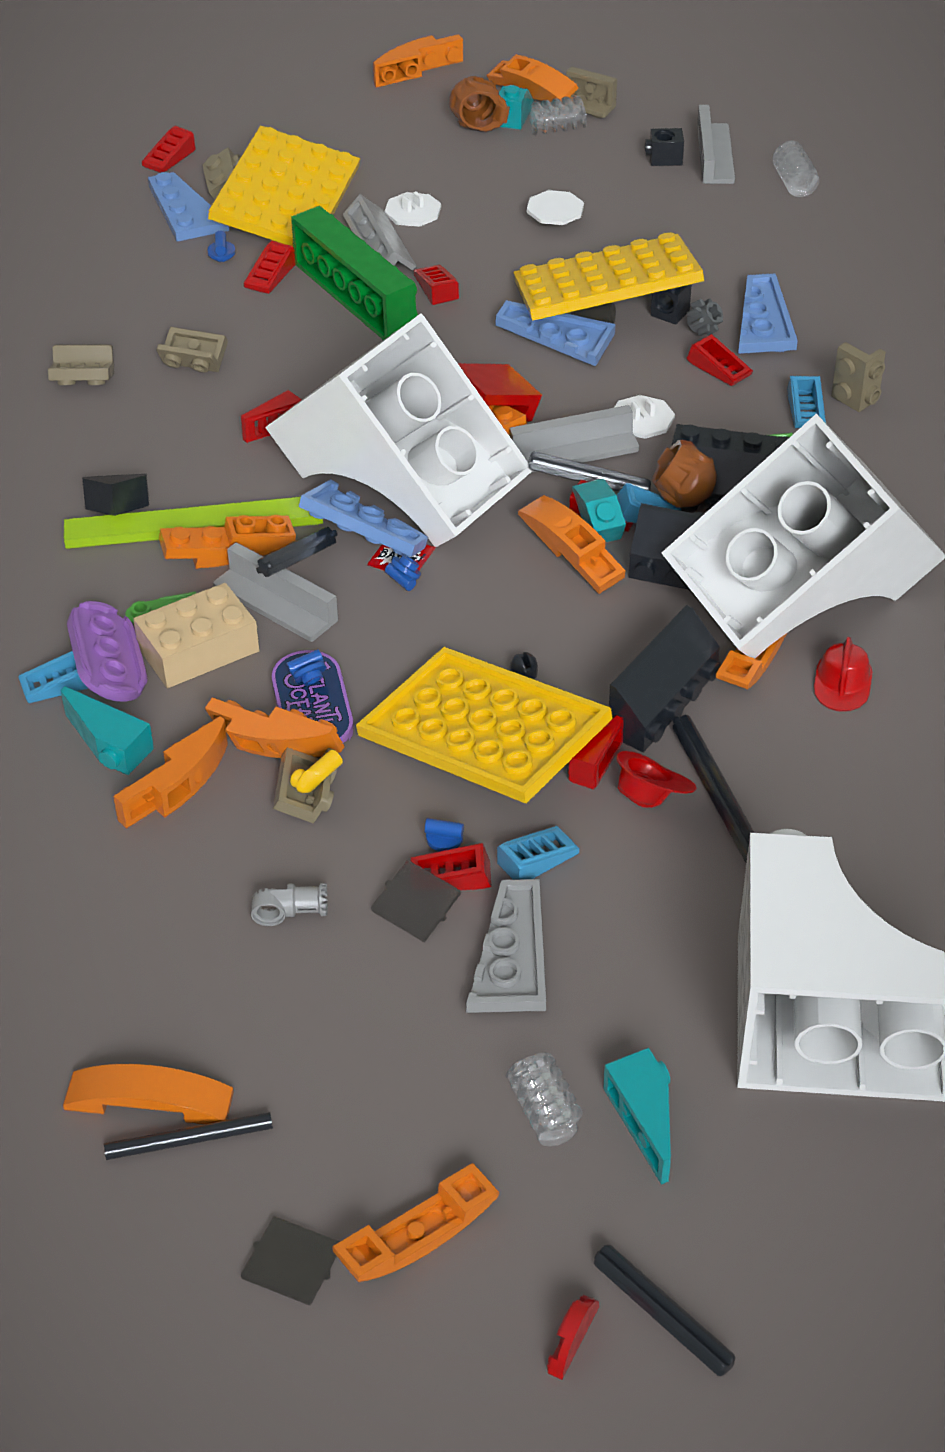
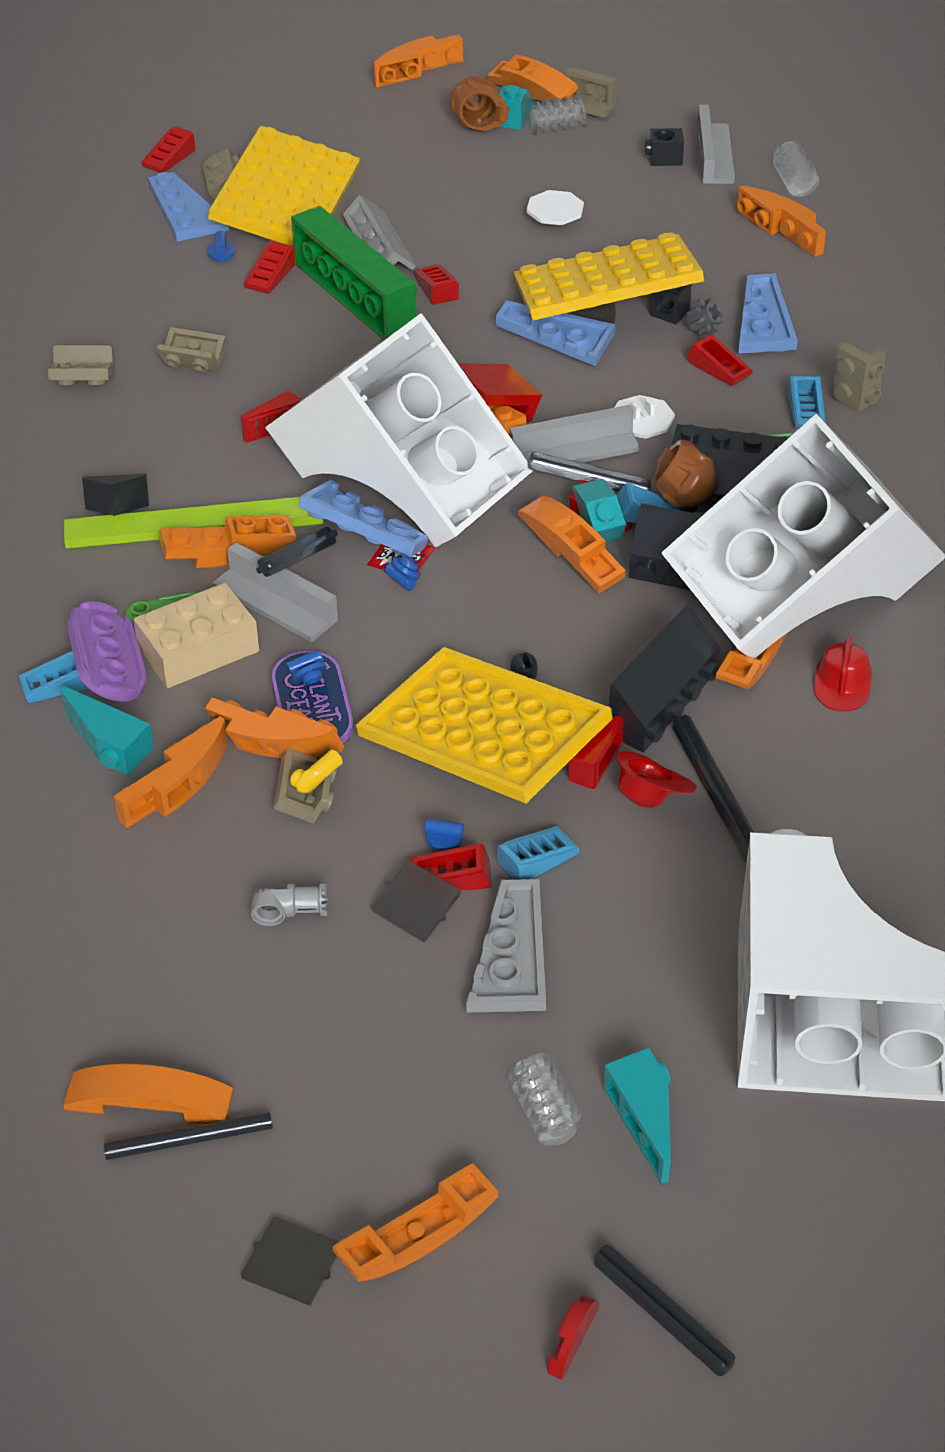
(413, 209): white piece -> none
(780, 214): none -> orange slope

